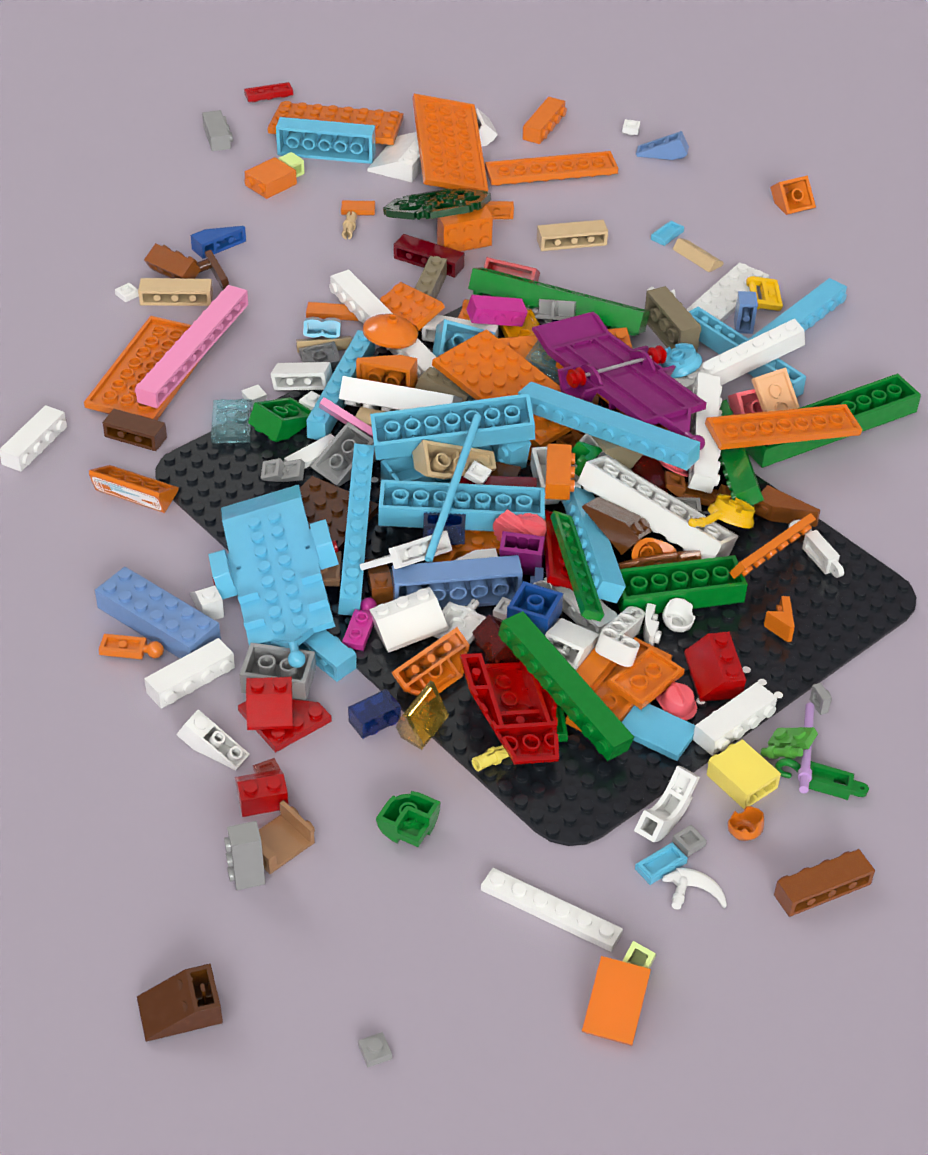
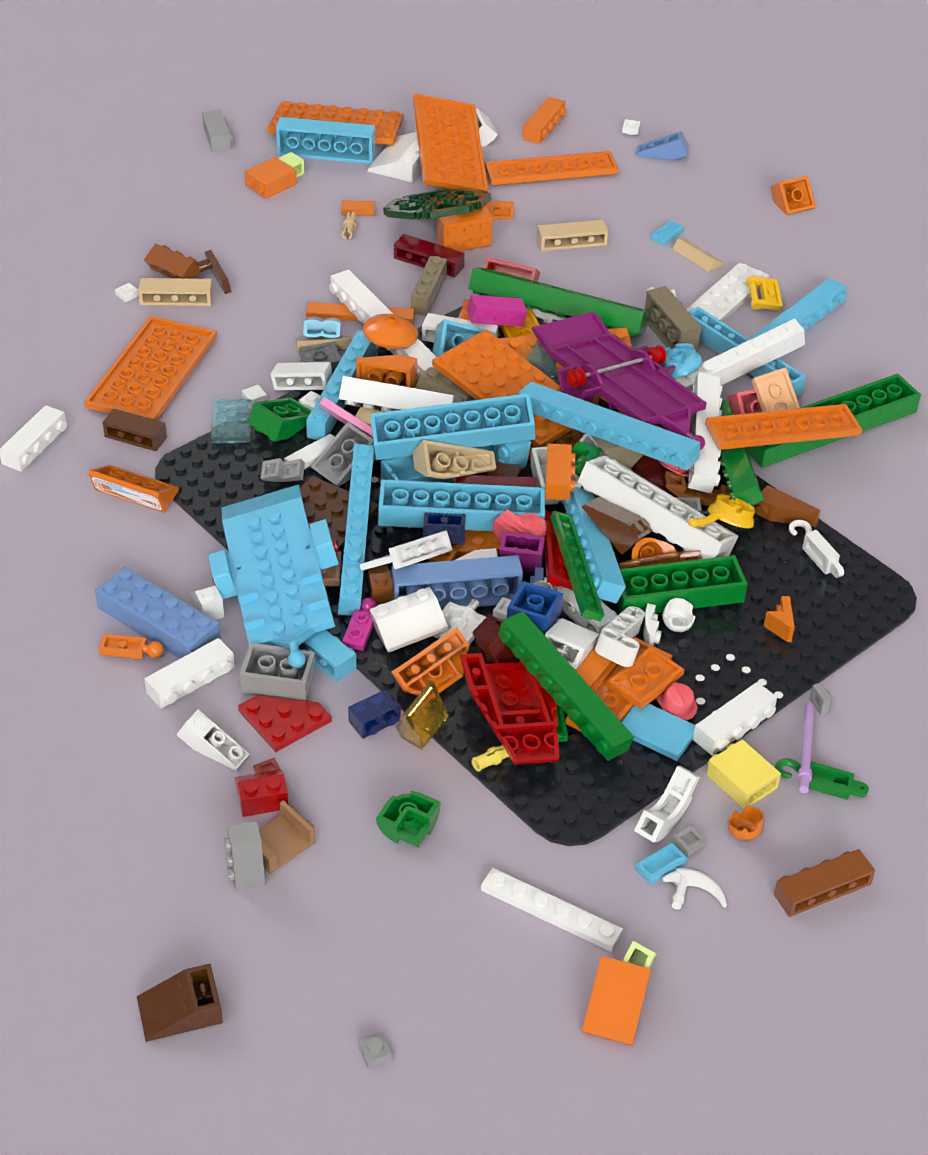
(191, 347): bright pink brick -> none
(217, 239): blue slope -> none
(268, 92): red plate -> none
(269, 703): red slope -> none
(412, 304): orange plate -> none
(452, 488): medium azure piece -> none
(477, 473): white tile -> none
(556, 309): light grey panel -> none
(715, 667): red slope -> none
(745, 312): medium blue brick -> none
(770, 549): orange plate -> none
(789, 742): bright green plate -> none

